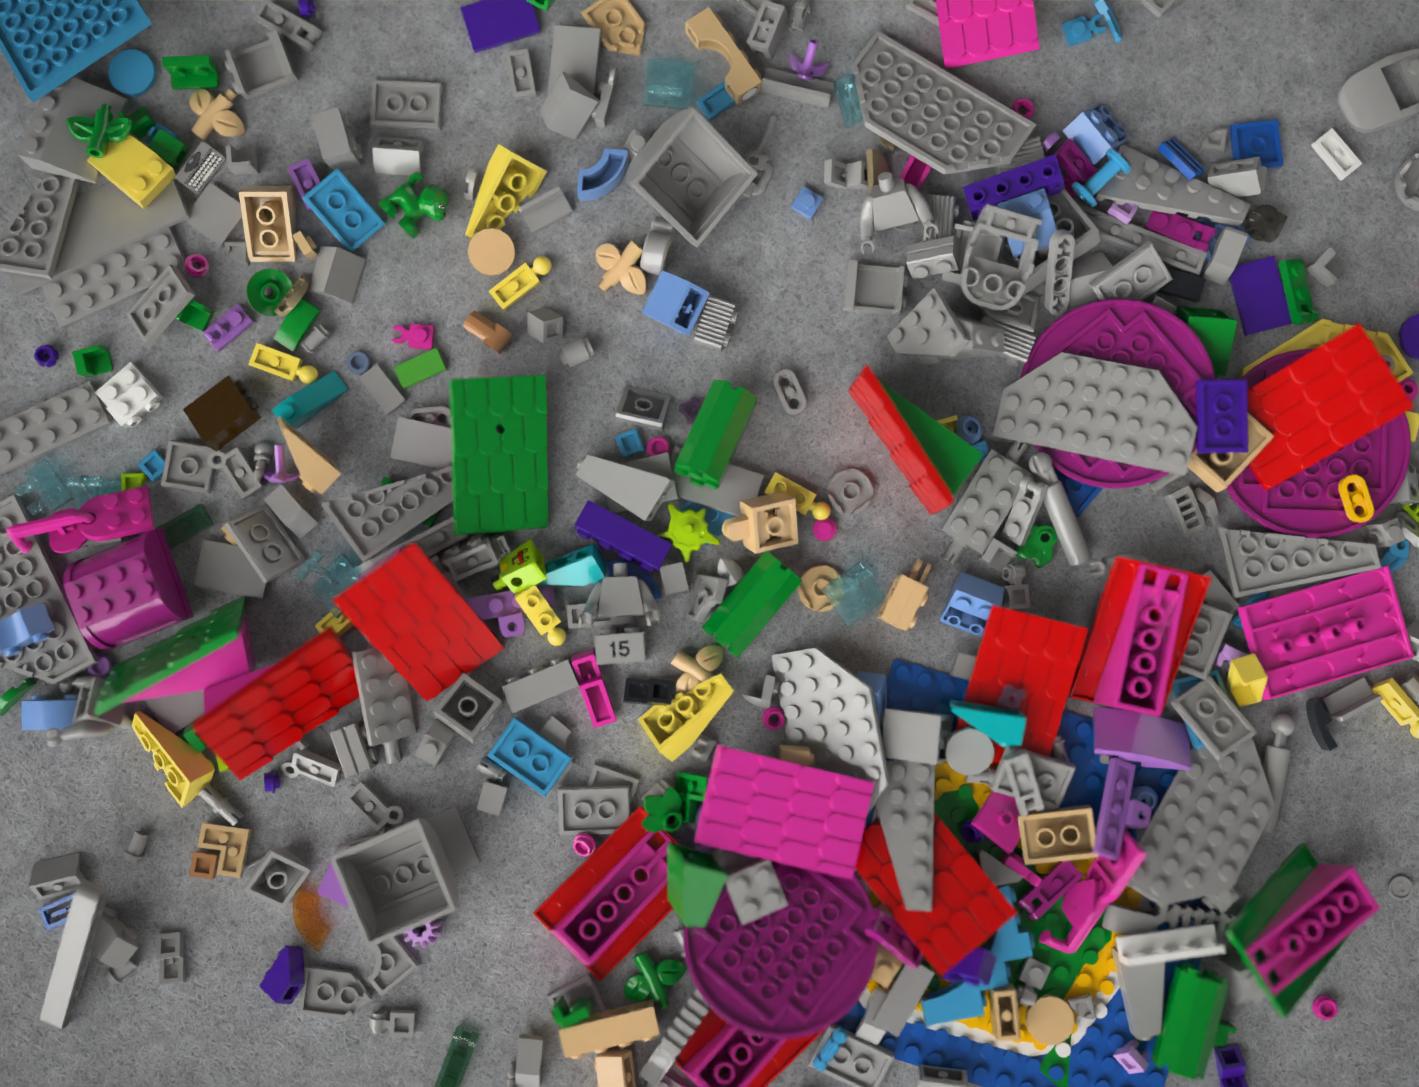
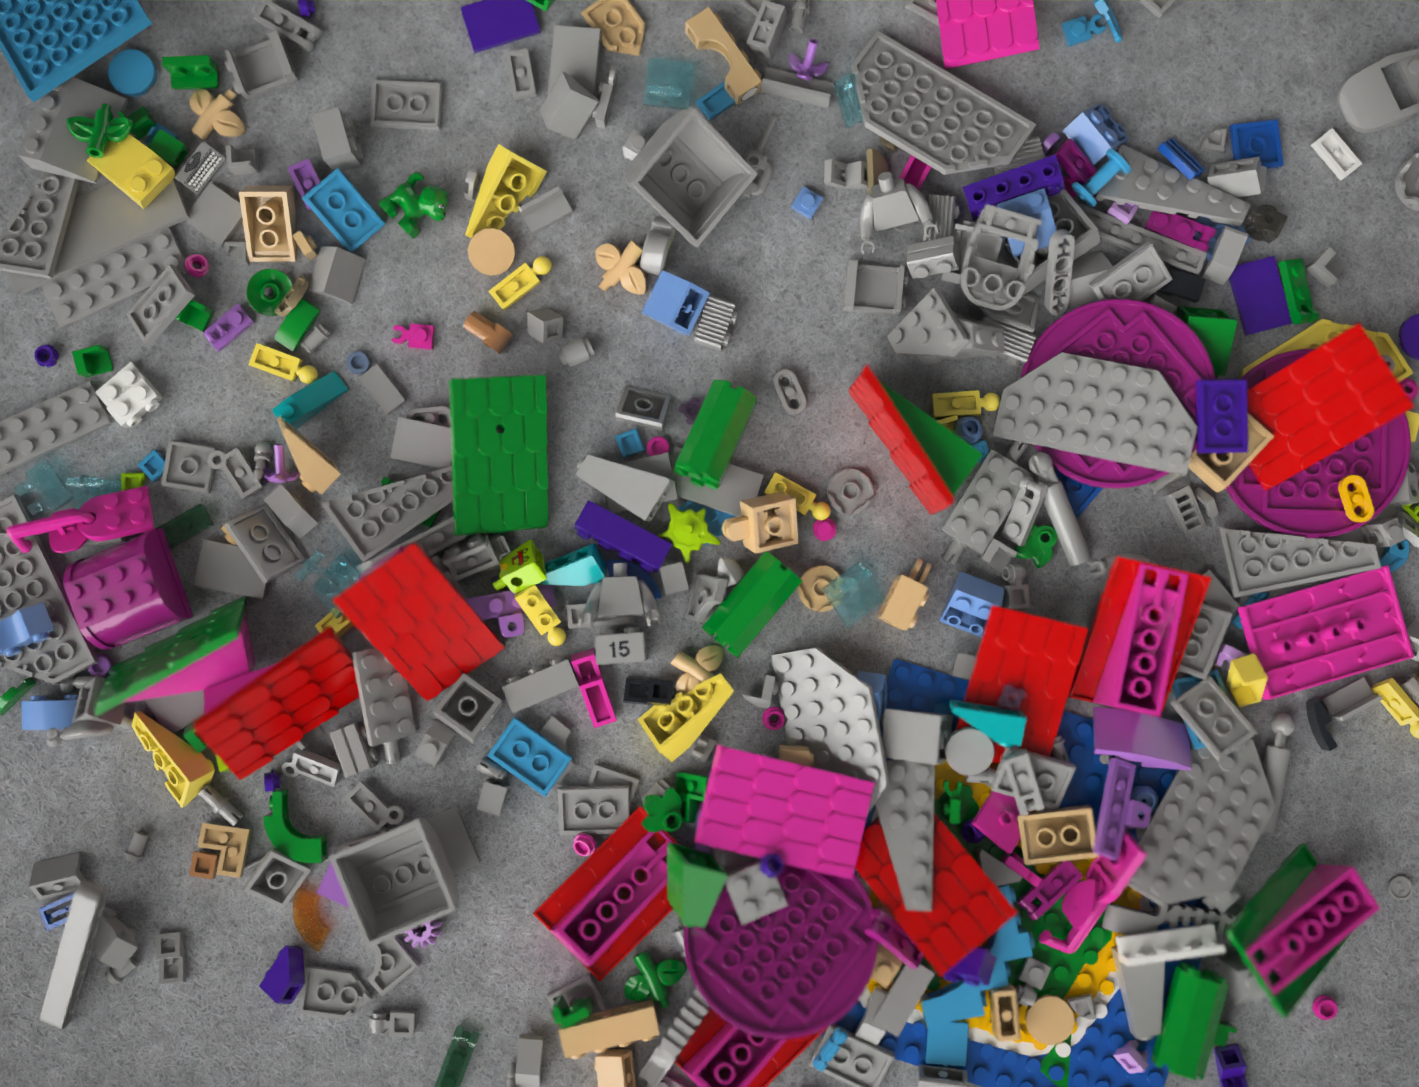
(223, 412): dark brown brick -> none
(286, 838): none -> green arch
(397, 155): light grey panel -> none
(420, 368): bright green tile -> none
(603, 176): medium blue brick -> none
(777, 865): none -> dark purple plate
(947, 1043): none -> dark azure piece
(951, 808): none -> green plate
(962, 403): none -> light yellow plate
(1026, 104): dark pink plate -> none

